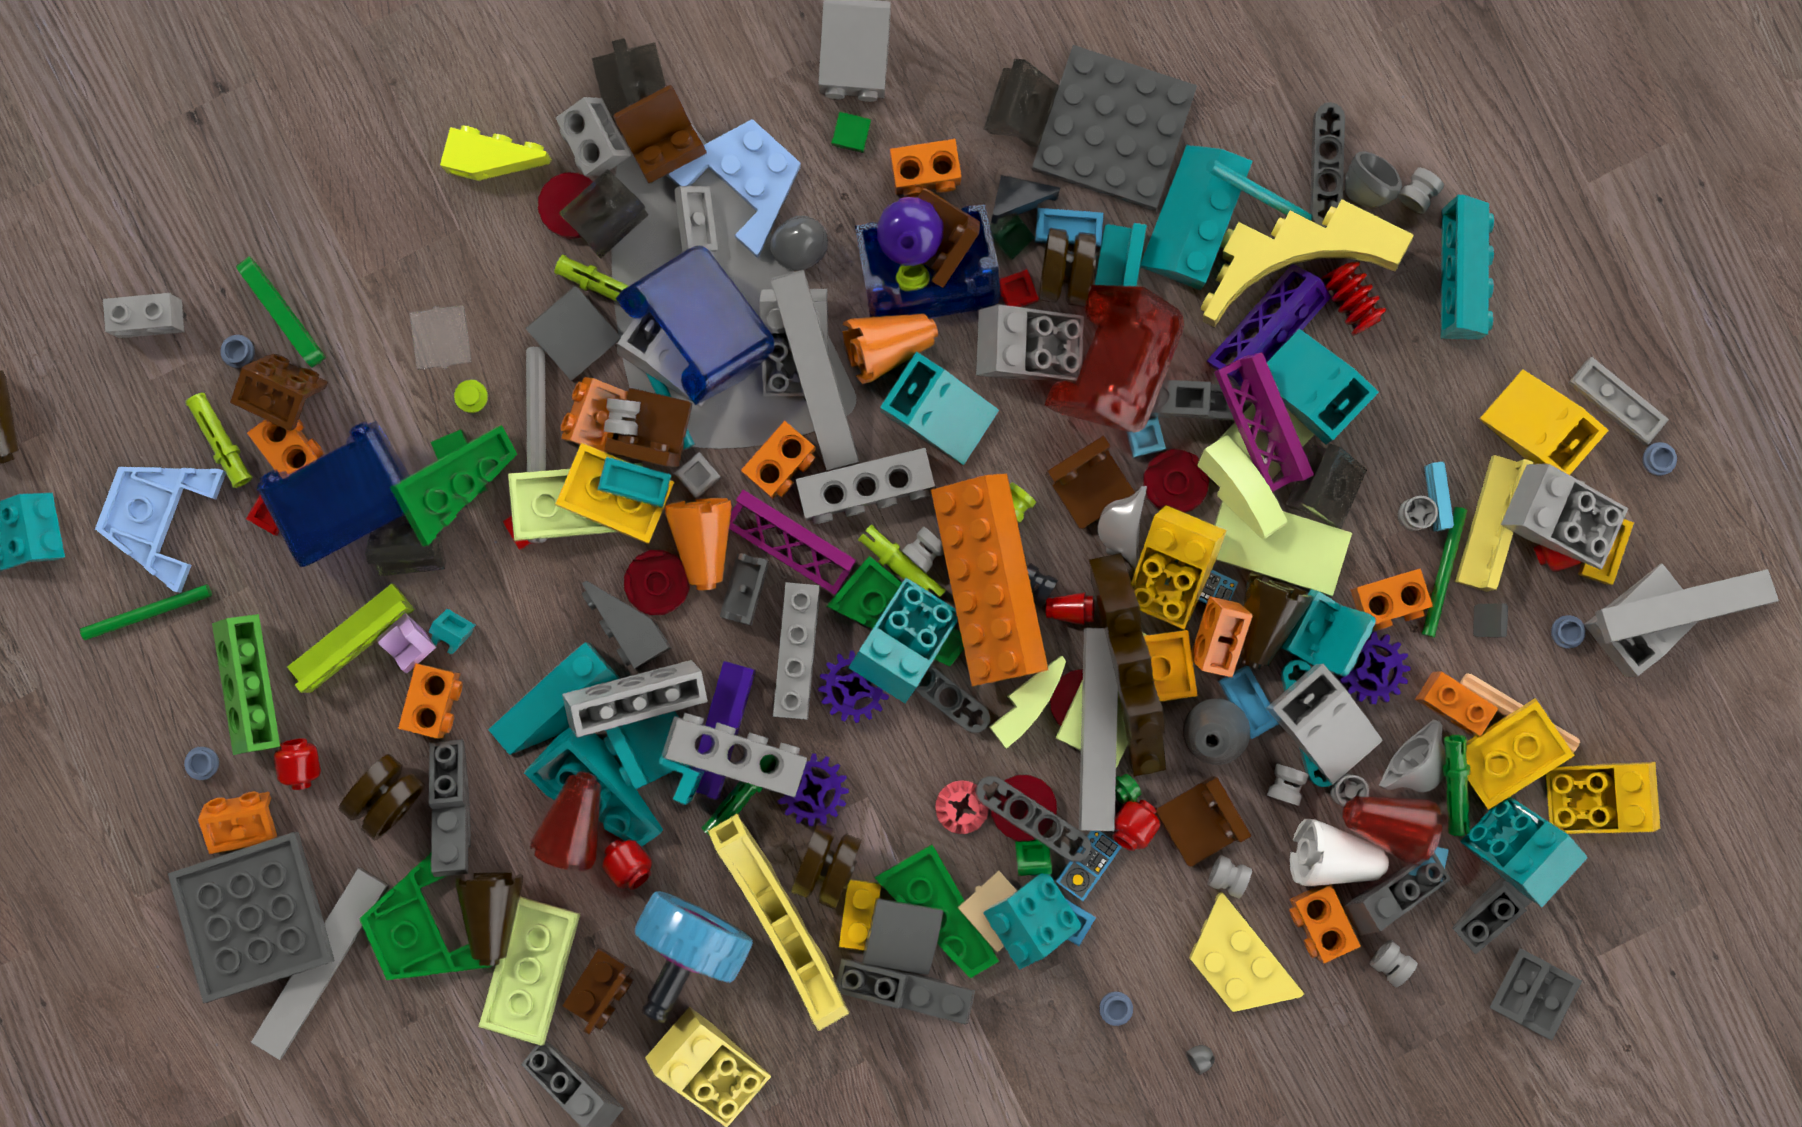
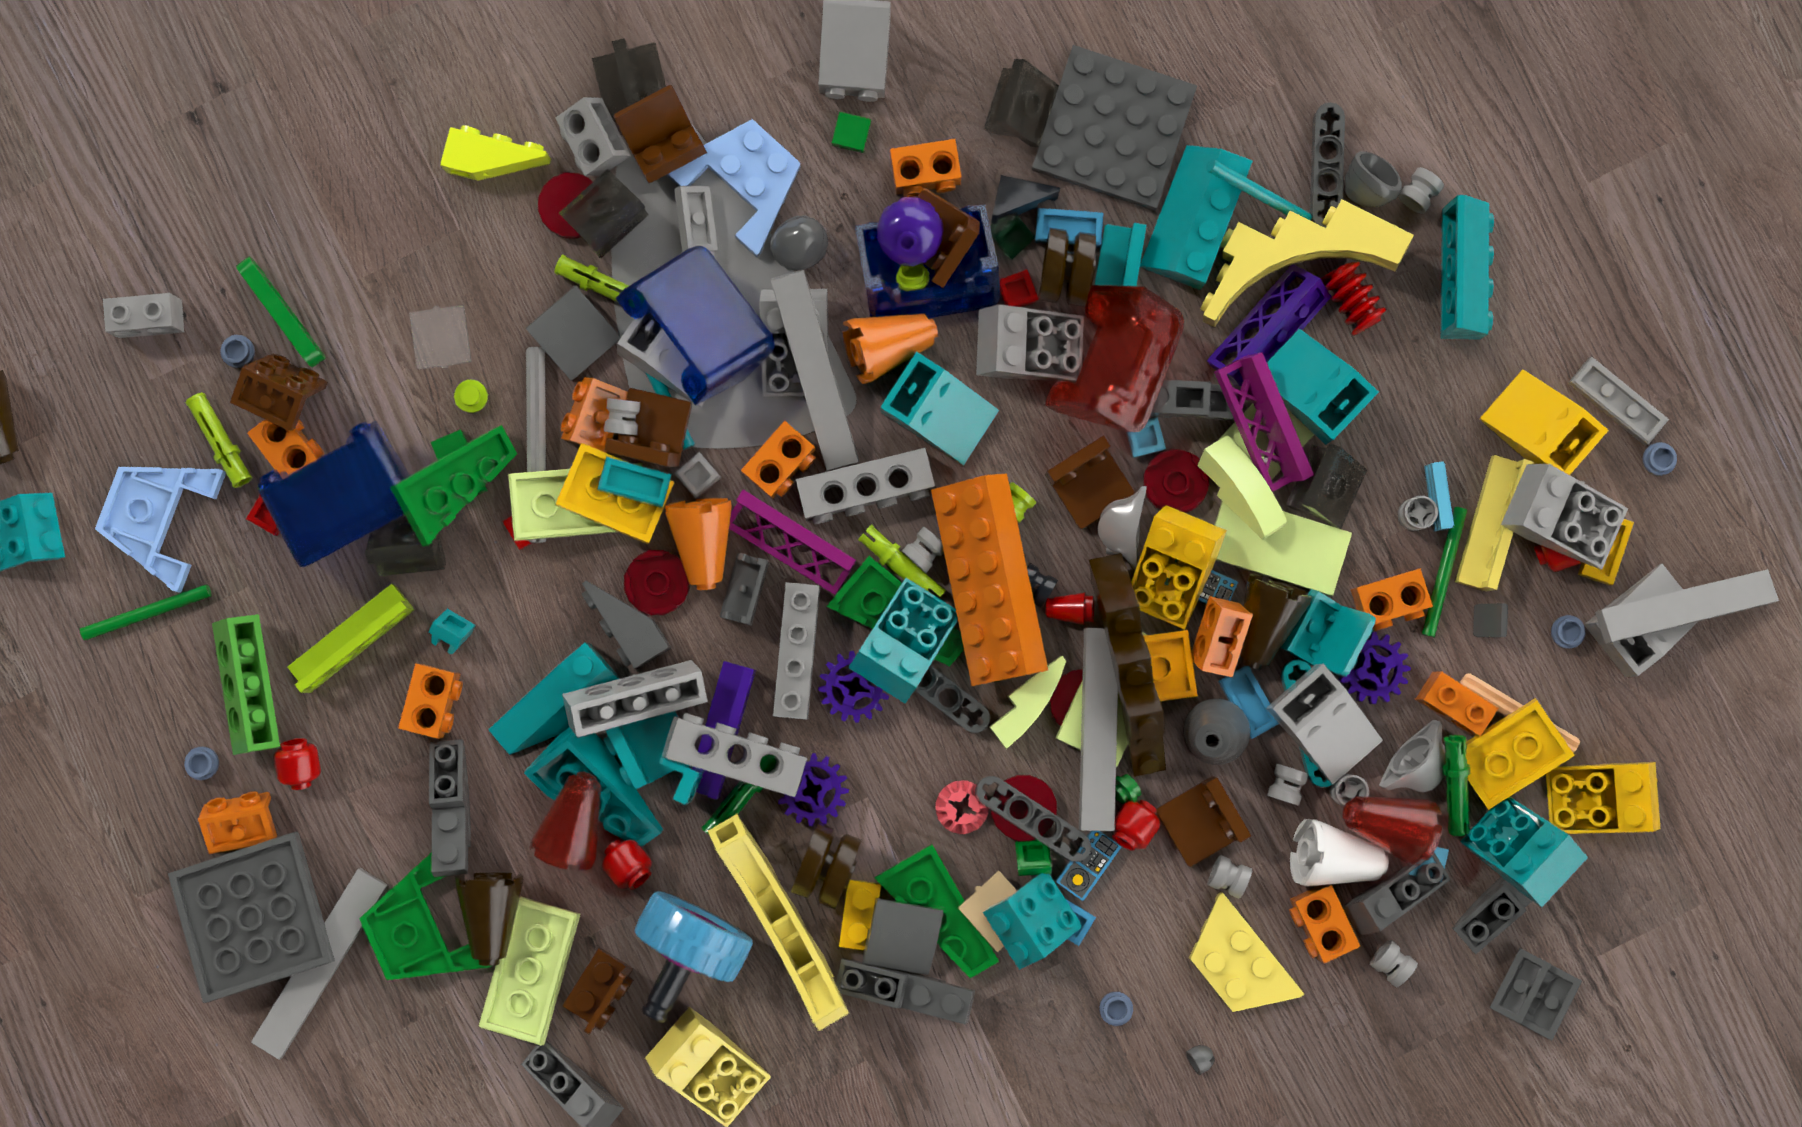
(381, 797): dark brown wheel -> none
(406, 642): lavender panel -> none

